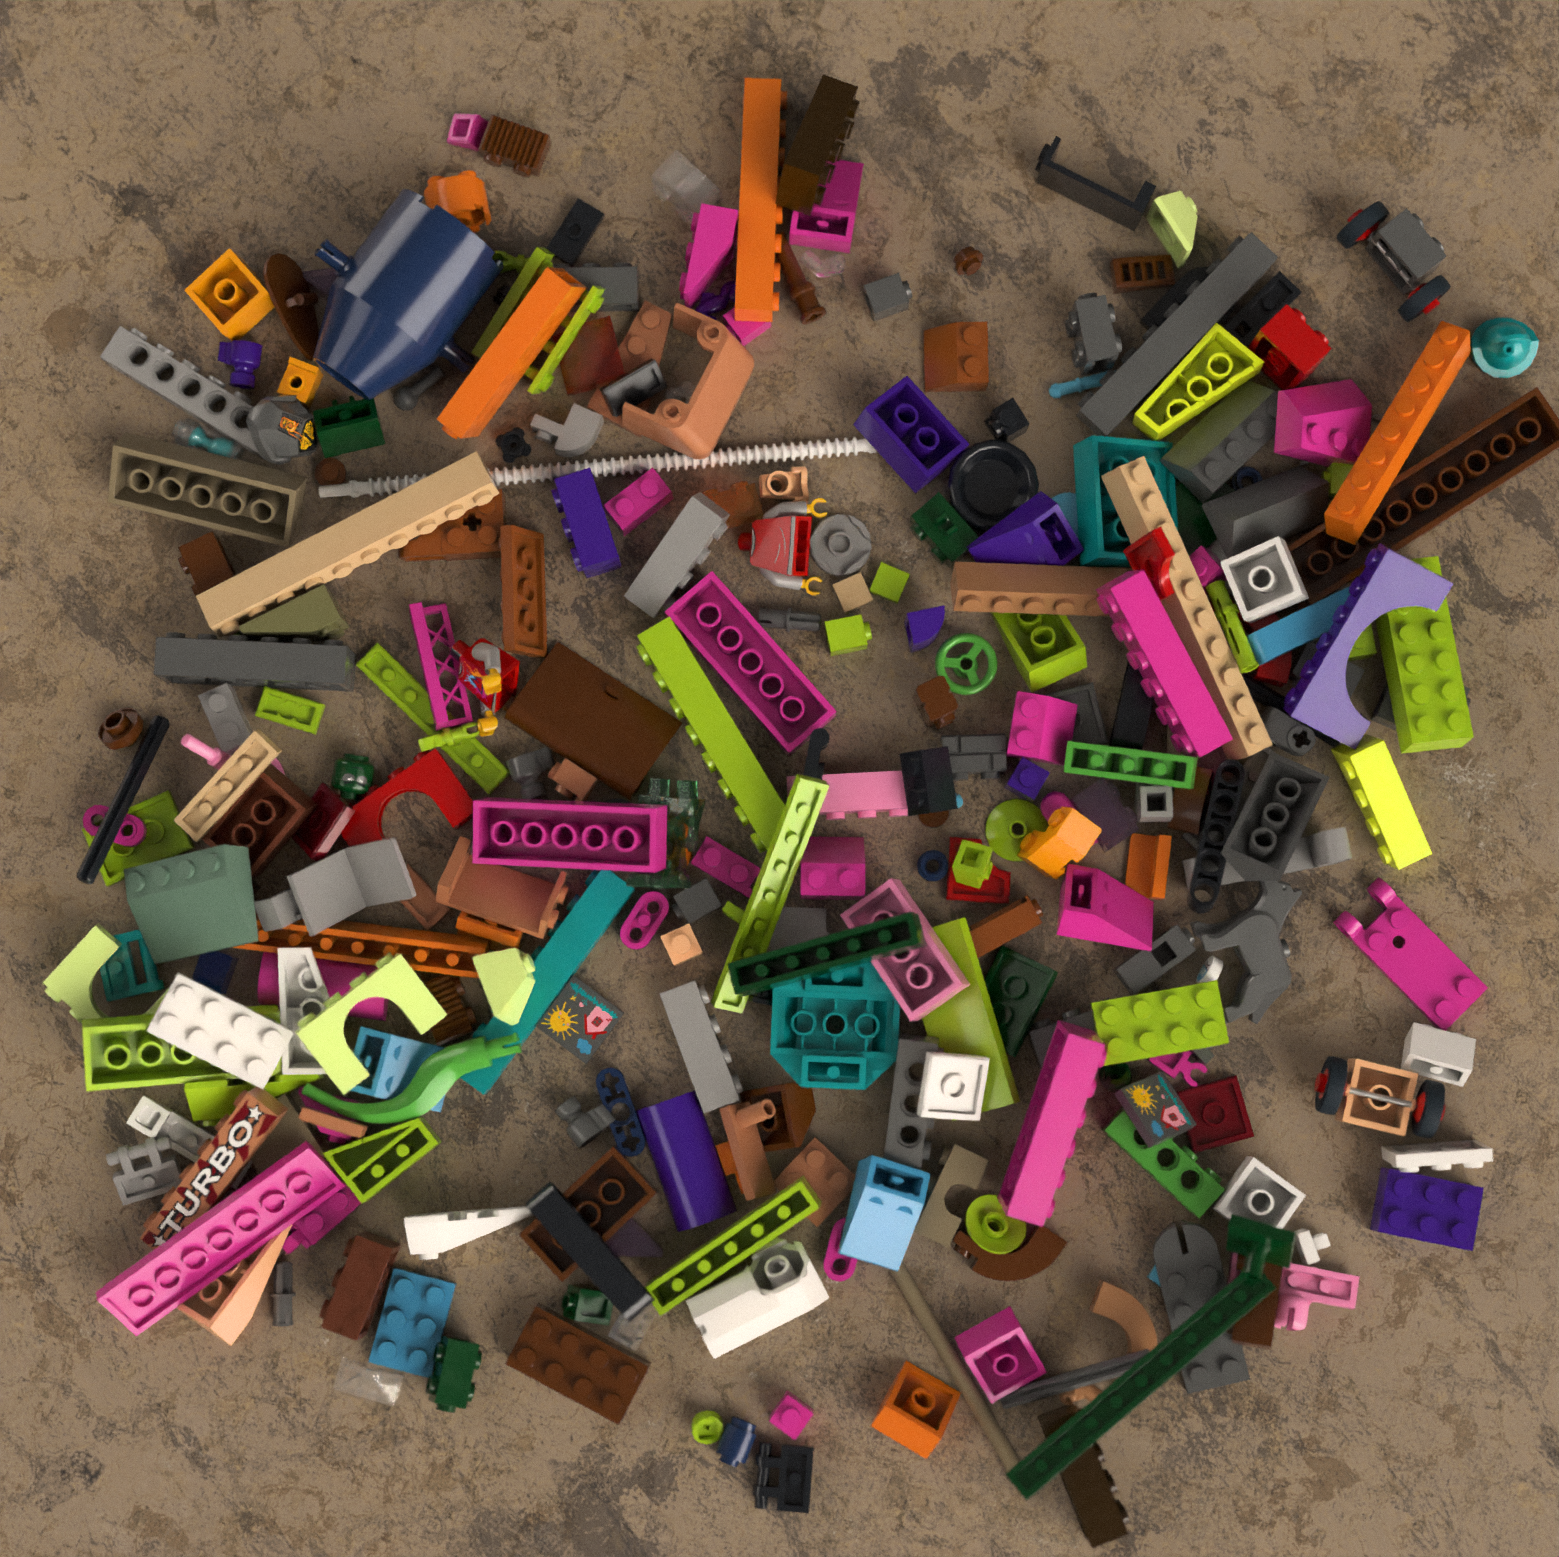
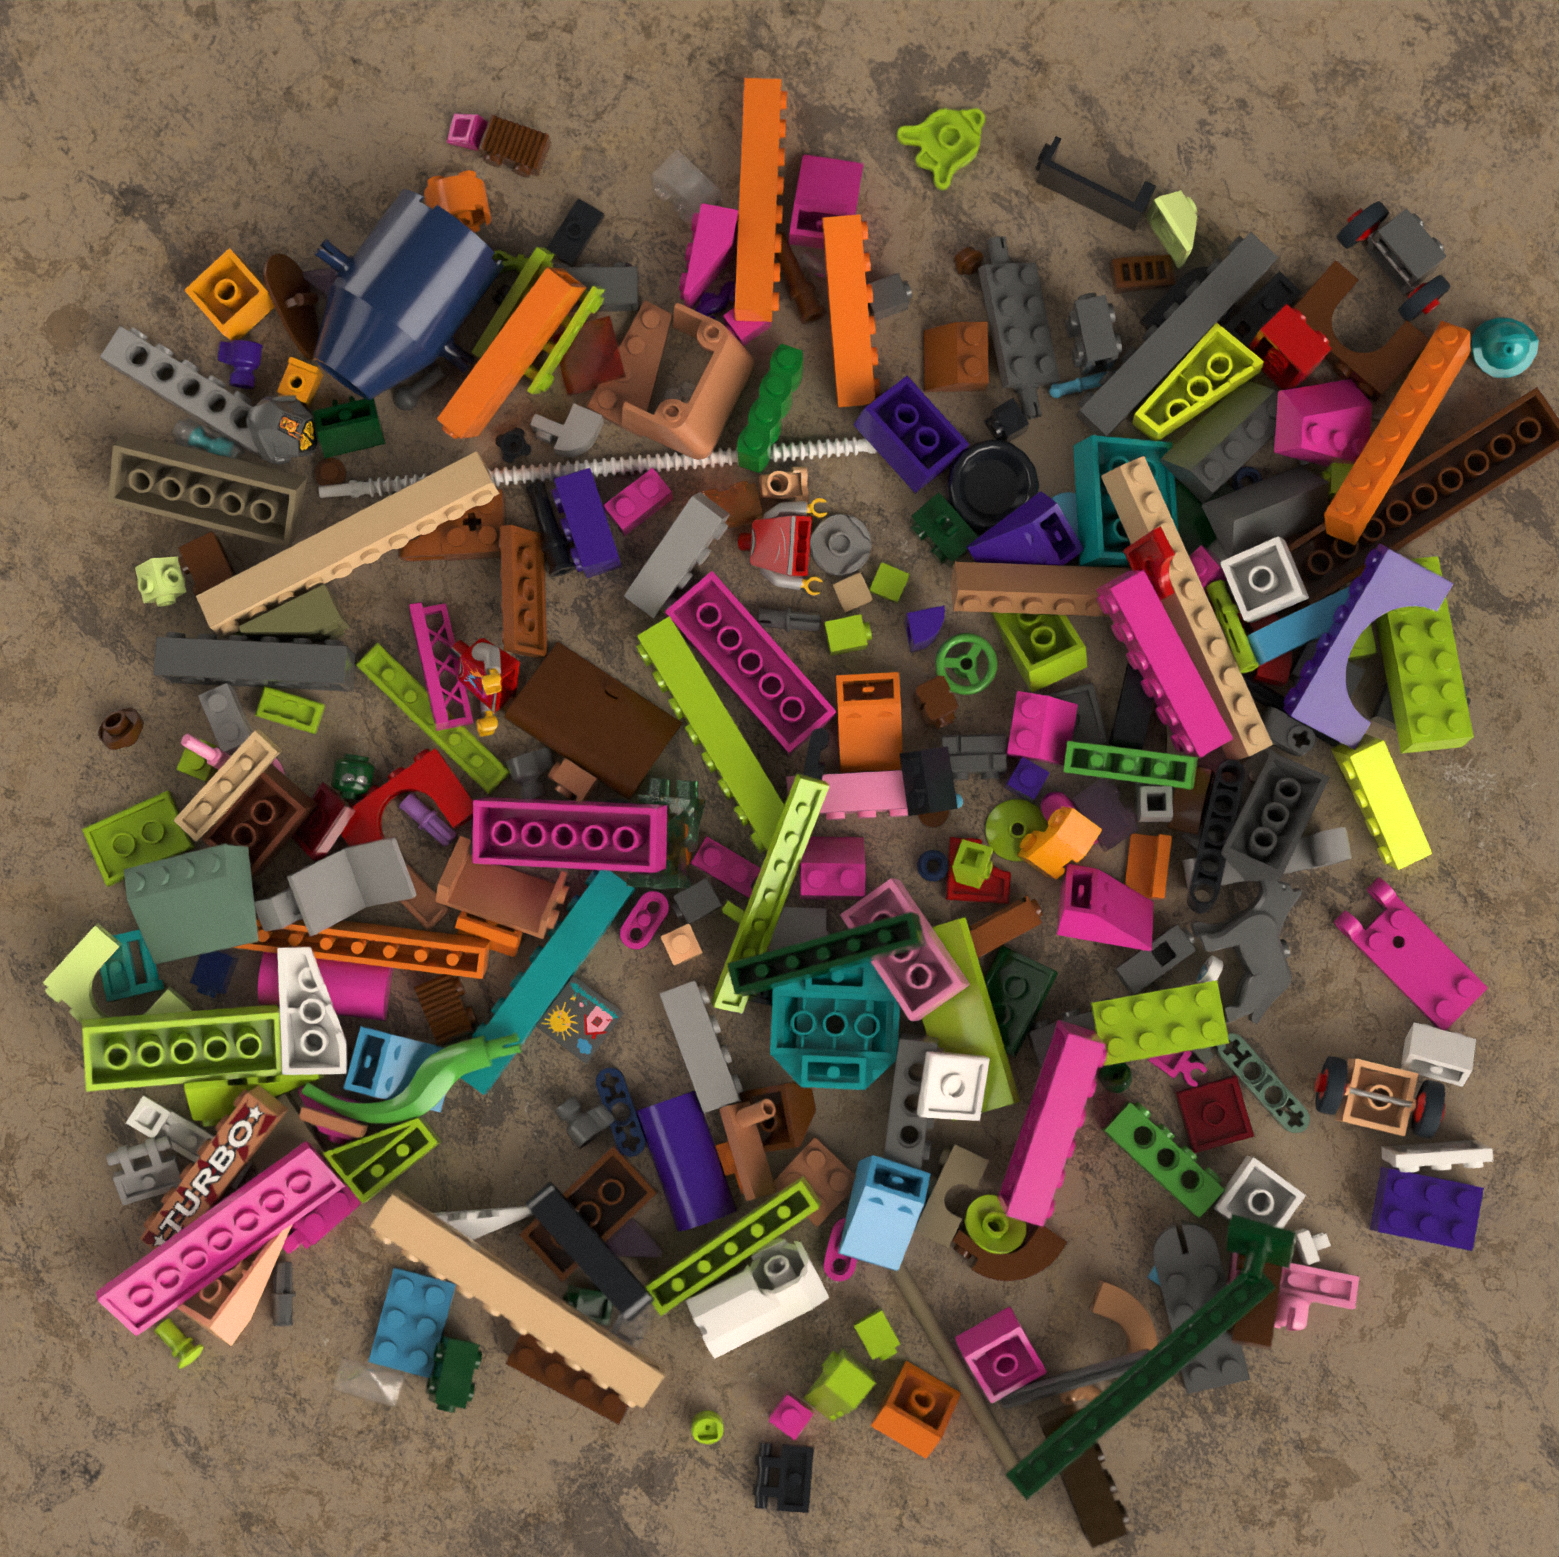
(122, 800): black axle -> none
(139, 827): dark pink plate -> none
(160, 580): none -> yellowish green brick
(178, 1343): none -> lime pin
(195, 765): none -> lime brick
(220, 1030): white plate -> none
(325, 1031): yellowish green arch -> none
(359, 1285): copper brick -> none
(427, 820): none -> medium lavender axle
(448, 737): lime piece -> none
(506, 981): yellowish green slope -> none
(519, 1299): none -> tan brick
(553, 543): none -> black pin
(634, 387): black plate -> none
(736, 1441): dark blue brick -> none
(770, 408): none -> green brick
(818, 145): dark brown brick -> none
(840, 1385): none -> lime wedge
(849, 310): none -> orange brick
(869, 722): none -> orange slope
(877, 1335): none -> lime brick
(946, 142): none -> lime tile
(1018, 326): none -> dark grey plate
(1155, 1109): dark grey tile -> none
(1265, 1080): none -> sand green beam
(1370, 371): none -> reddish brown arch

